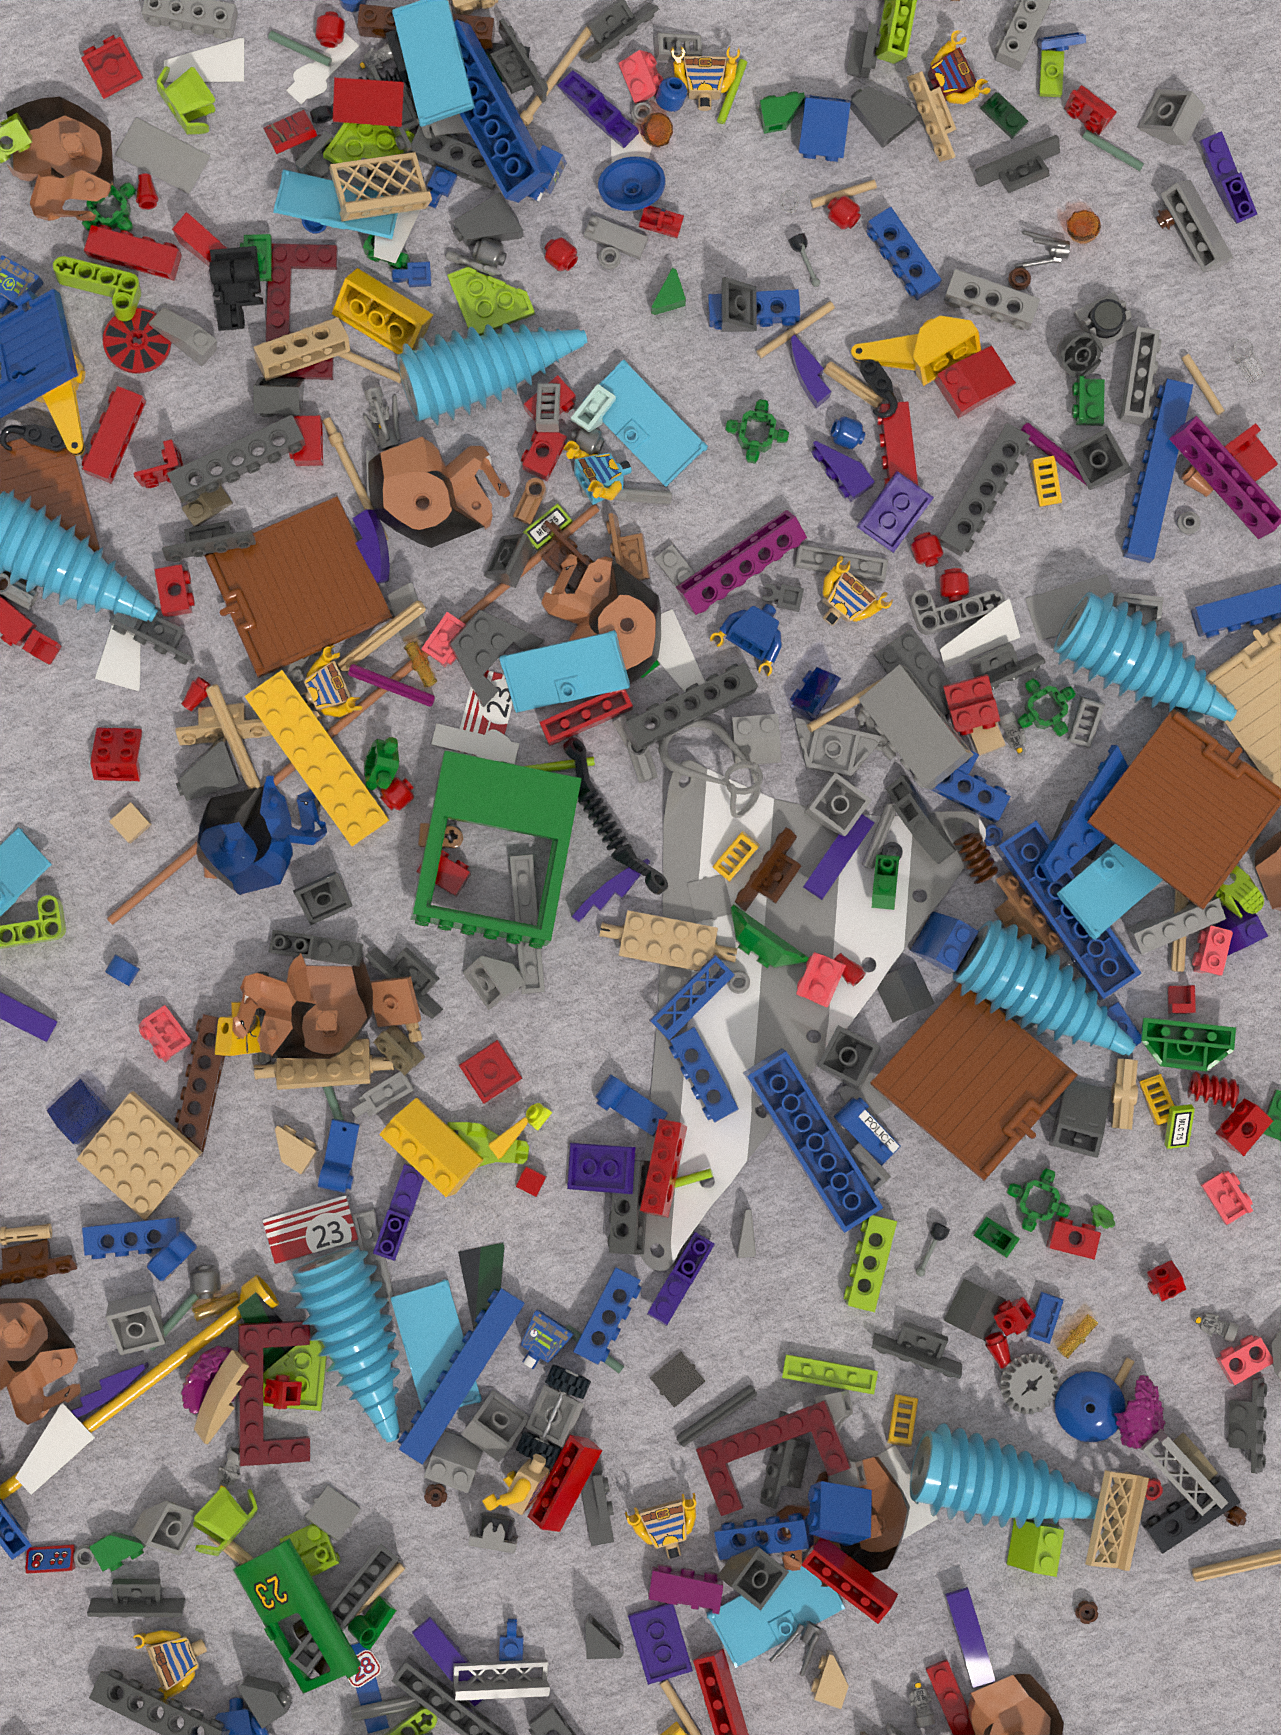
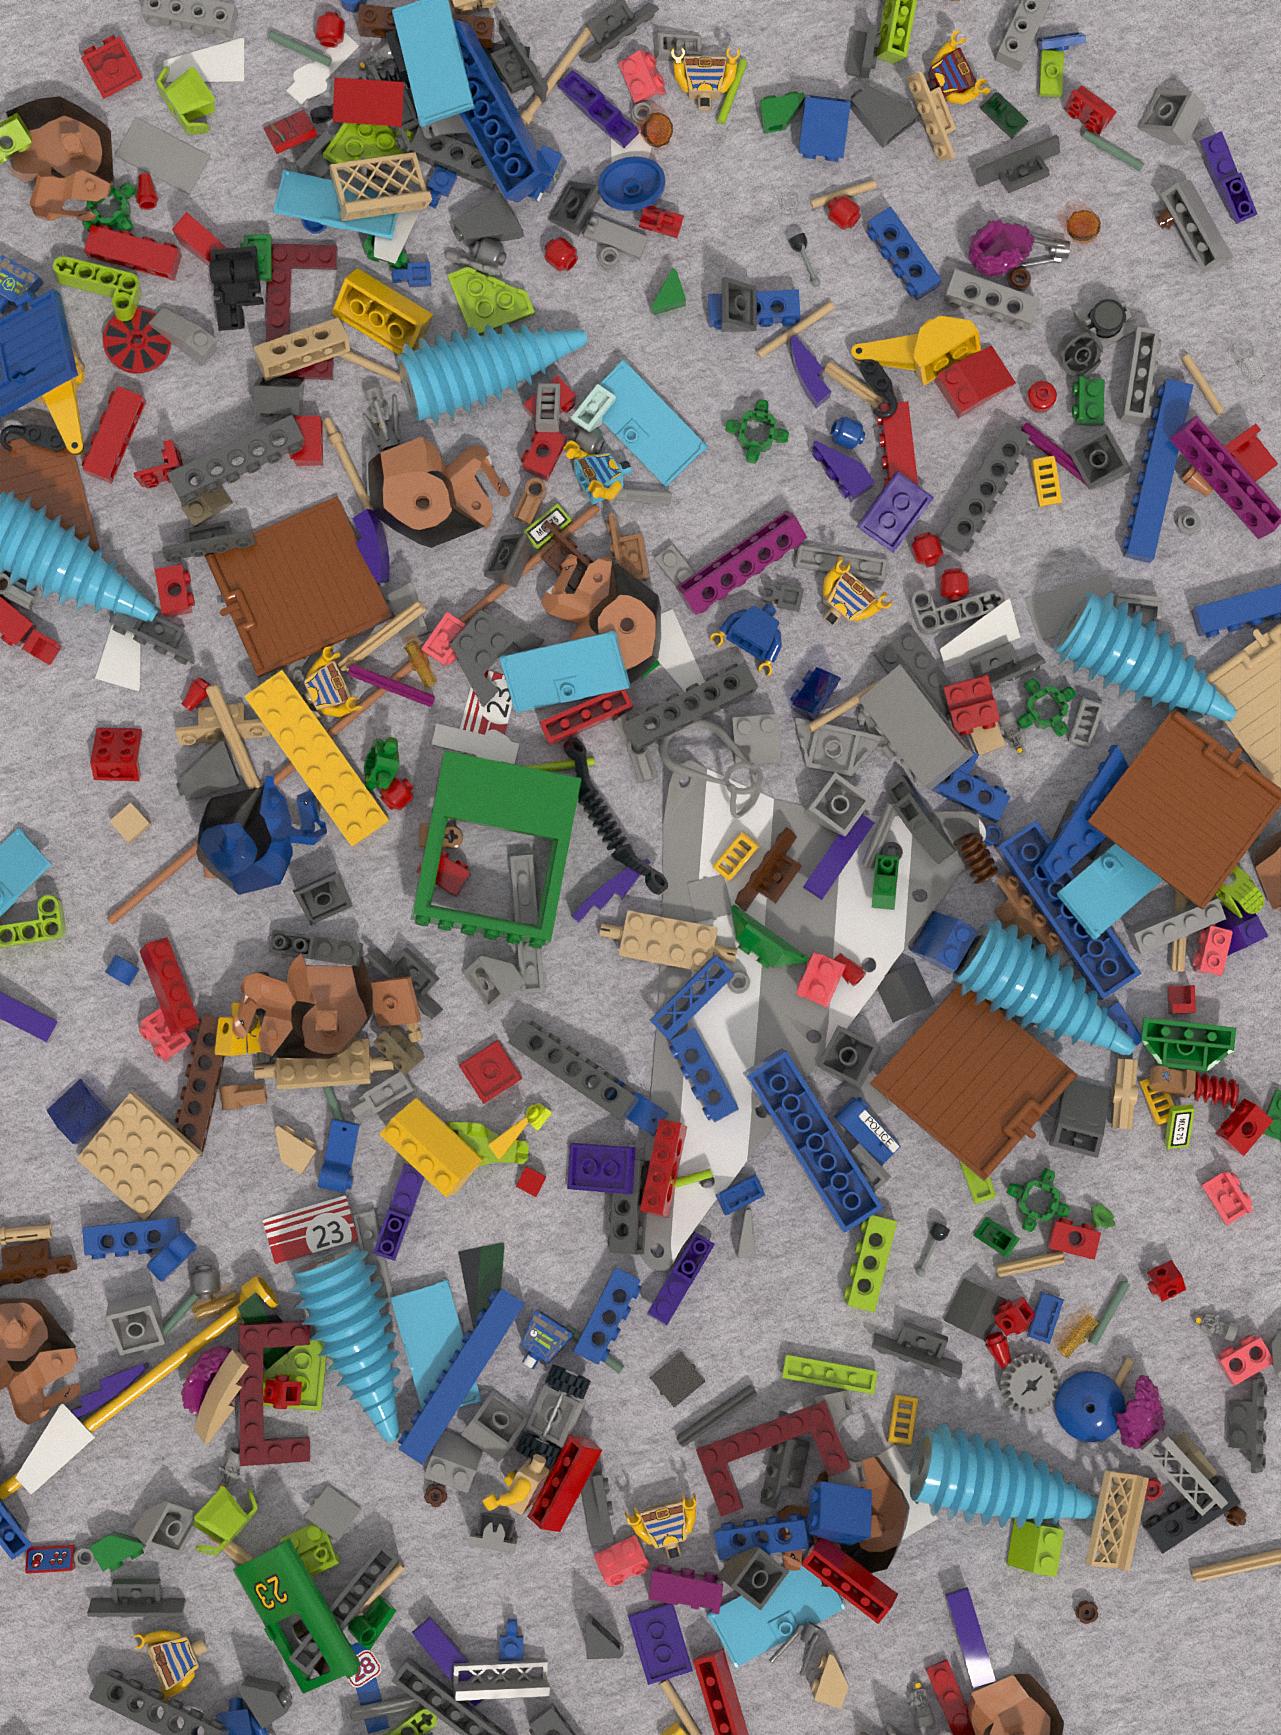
(169, 986): none -> red brick
(238, 1096): none -> medium nougat piece
(523, 1041): none -> dark grey brick
(575, 206): none -> dark grey slope
(622, 1561): none -> coral bracket
(671, 94): blue head -> none
(740, 1194): none -> blue plate
(979, 1189): none -> lime tile
(999, 247): none -> magenta hair
(1030, 1263): none -> tan axle
(1041, 396): none -> red head
(1109, 1312): none -> sand green piece
(1172, 1081): none -> medium nougat leg

